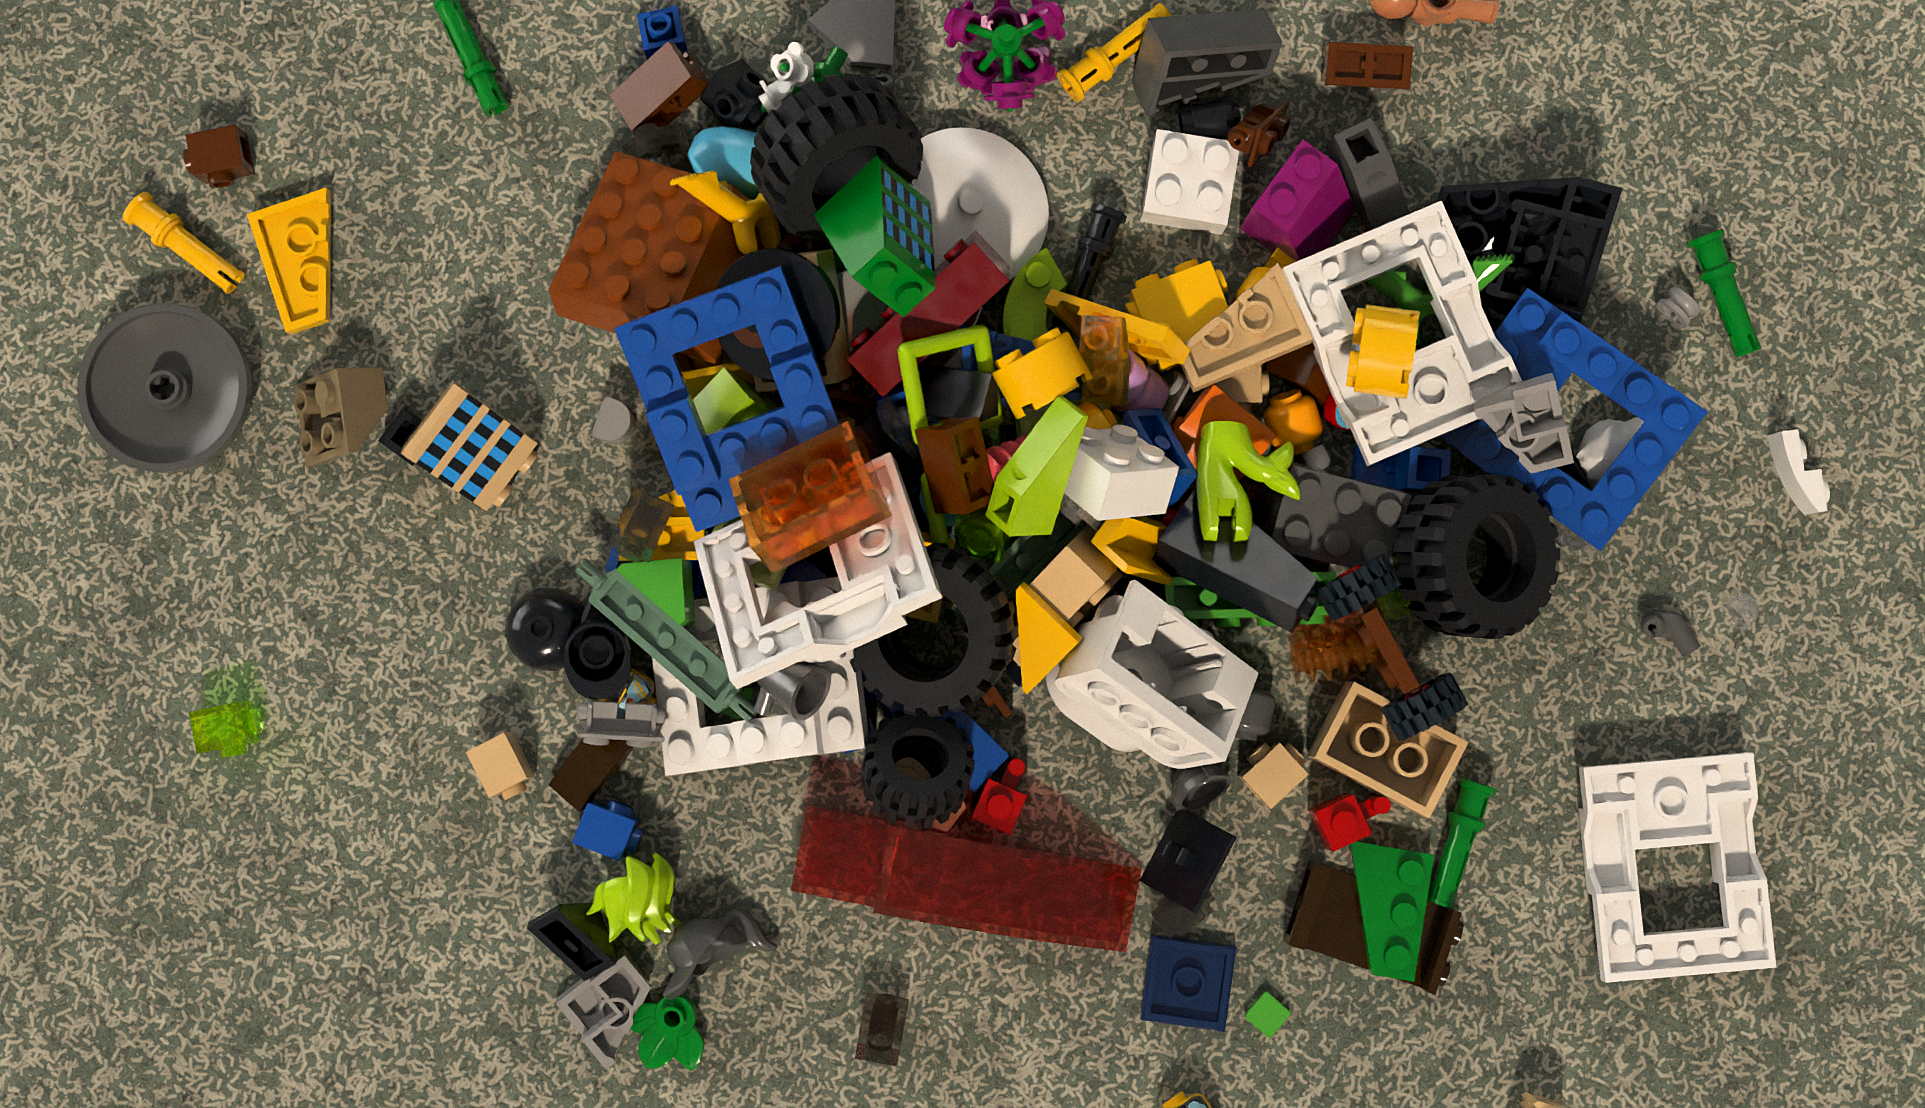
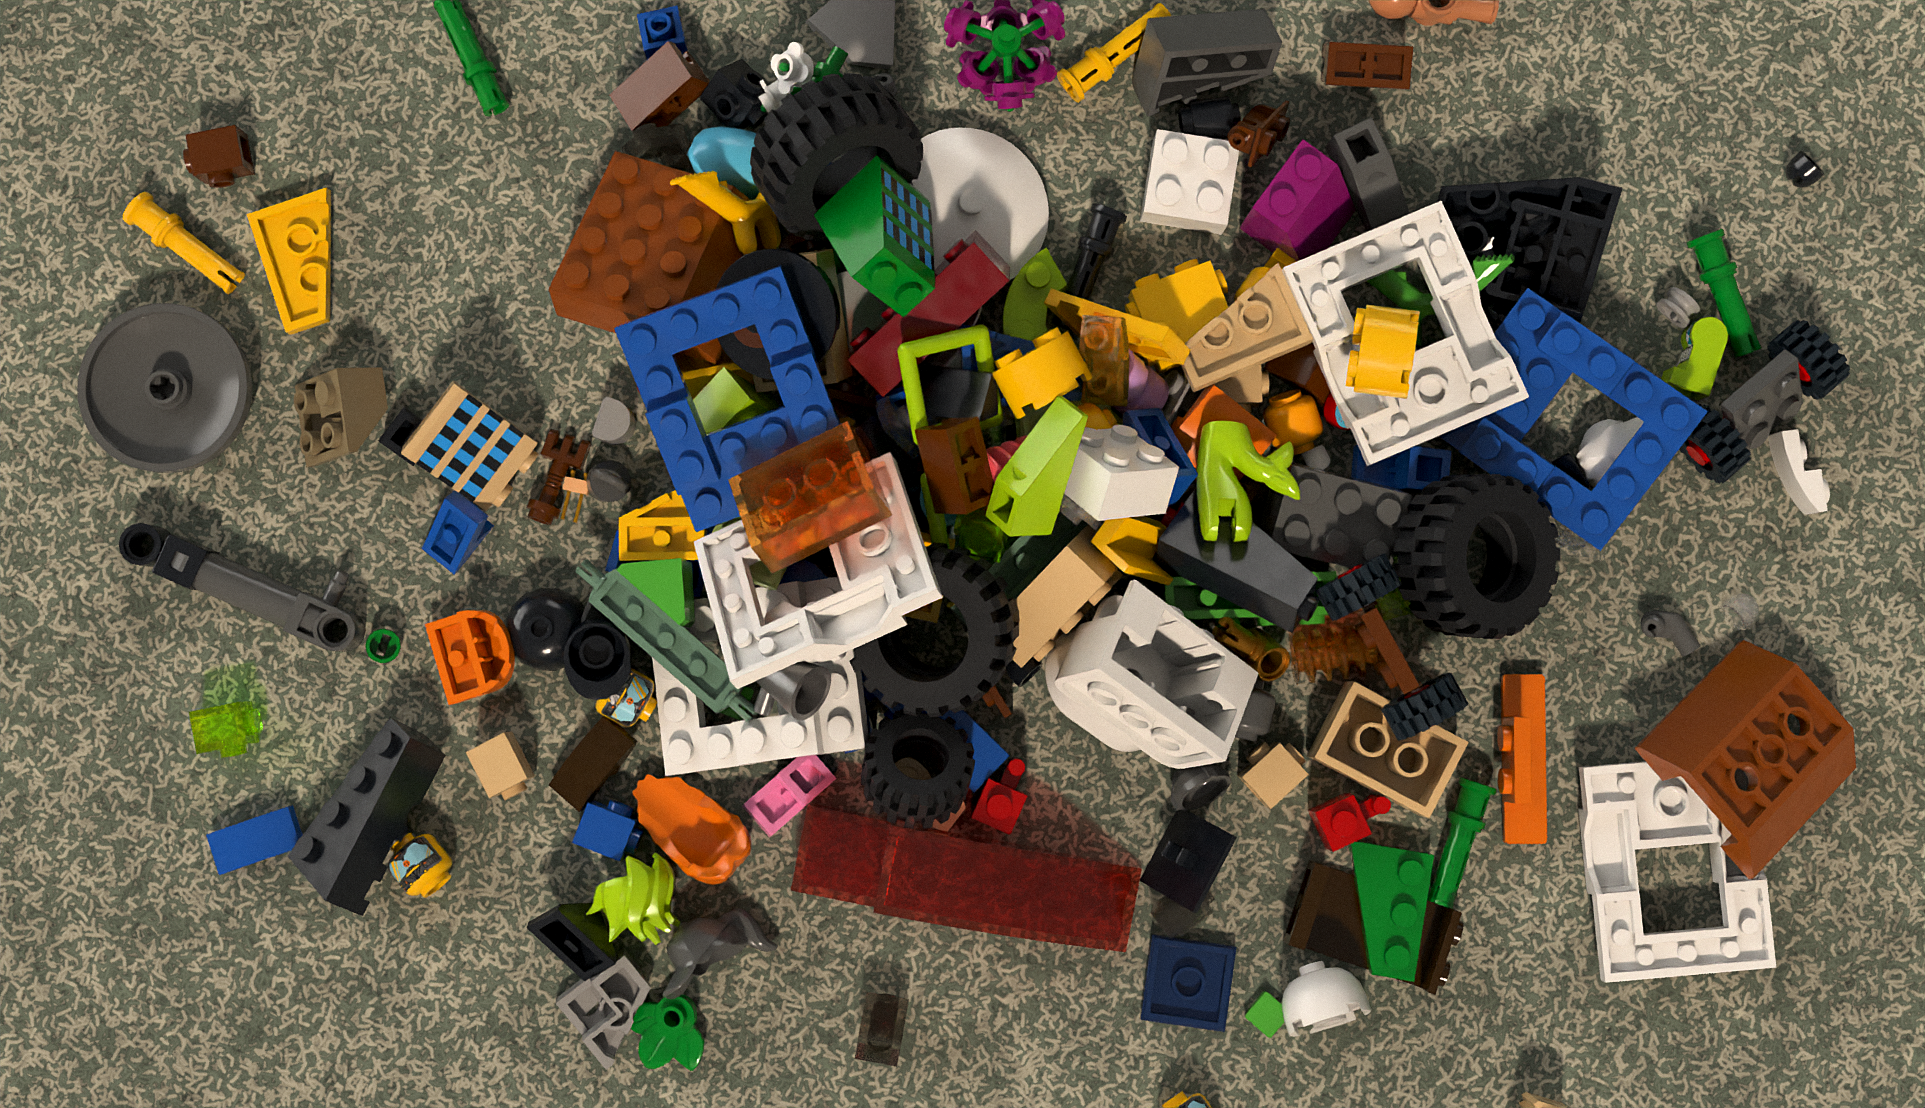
(207, 571): none -> dark grey piece
(254, 840): none -> blue slope
(365, 815): none -> black wedge
(392, 649): none -> green hinge
(420, 864): none -> head
(456, 532): none -> blue slope
(471, 654): none -> orange slope
(543, 508): none -> reddish brown hinge
(572, 484): none -> piece
(602, 723): light grey hinge -> none
(608, 481): none -> dark grey tile
(641, 526): clear smoke brick -> none
(692, 828): none -> orange hair
(788, 793): none -> bright pink slope
(1042, 637): yellow tile -> none
(1254, 648): none -> pearl gold pin
(1322, 998): none -> white cylinder
(1523, 759): none -> orange bracket
(1529, 422): light grey slope -> none
(1701, 355): none -> lime leg
(1740, 722): none -> dark orange slope
(1799, 361): none -> plate
(1804, 167): none -> black hinge

